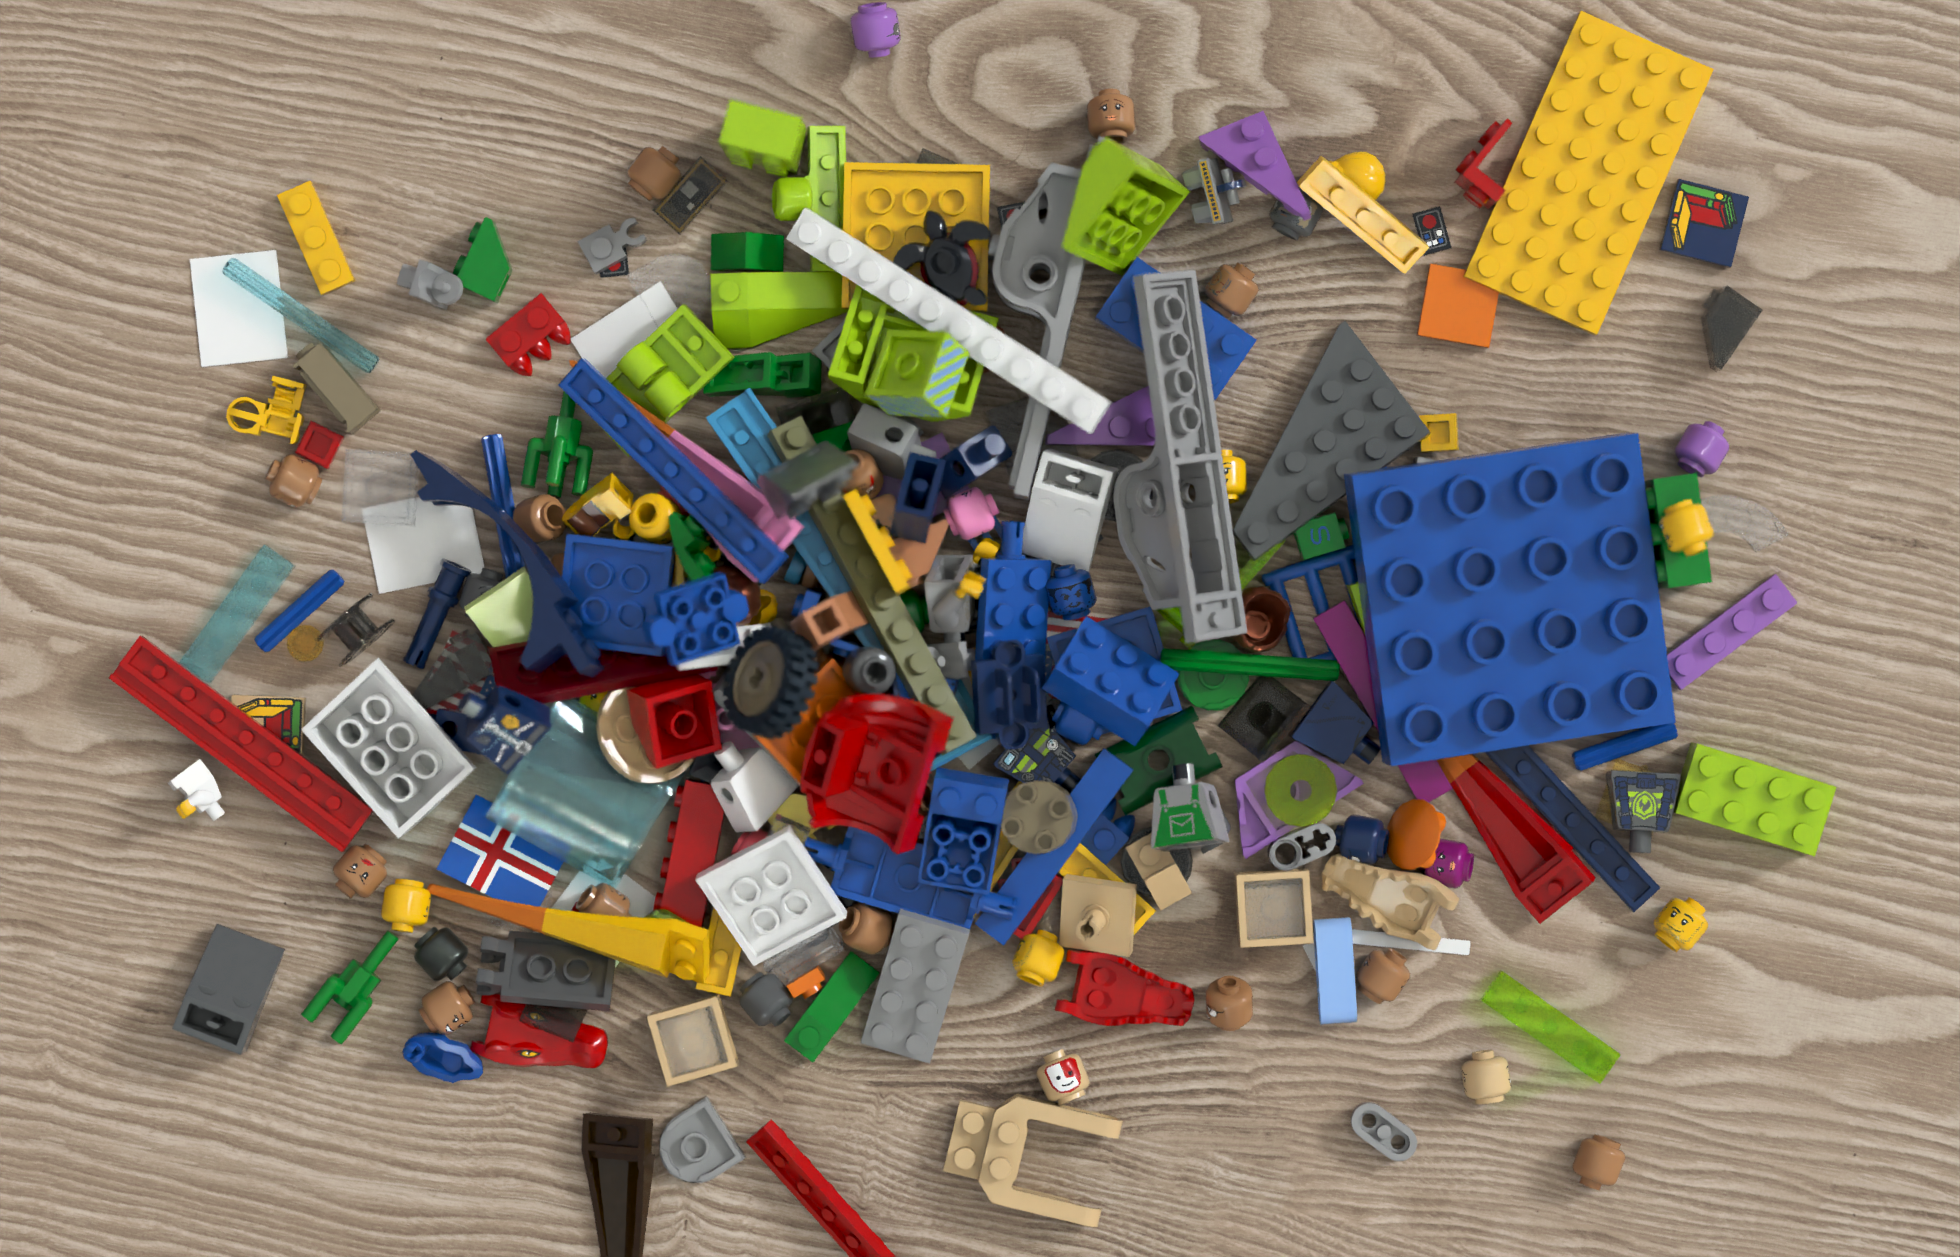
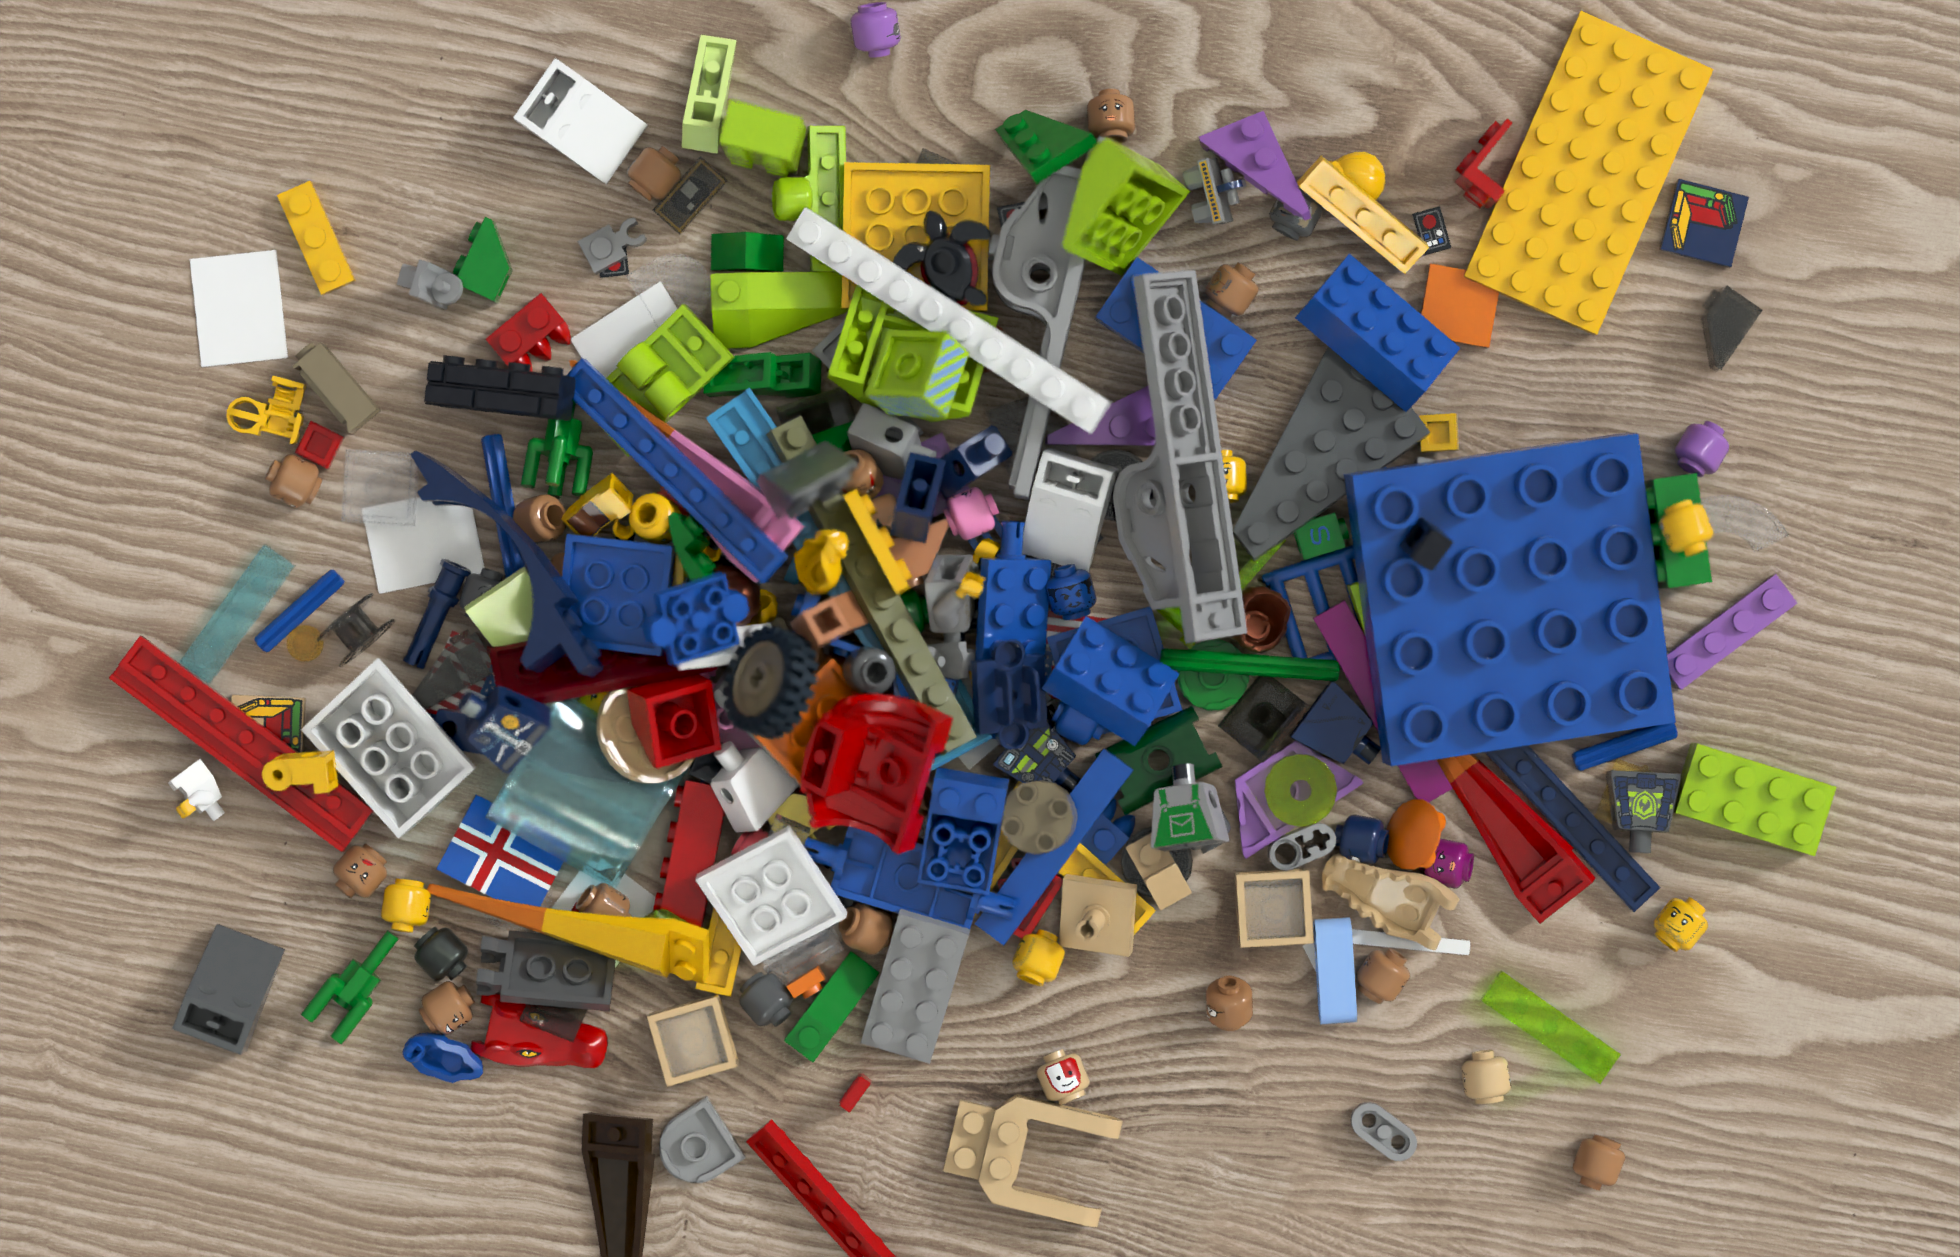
(300, 315): clear light blue axle -> none
(302, 768): none -> yellow leg
(500, 390): none -> black brick
(580, 121): none -> white slope
(708, 94): none -> yellowish green slope
(820, 561): none -> yellow hair
(855, 1092): none -> red tile
(1043, 143): none -> green wing
(1120, 993): red animal -> none
(1377, 333): none -> blue brick
(1426, 544): none -> black slope

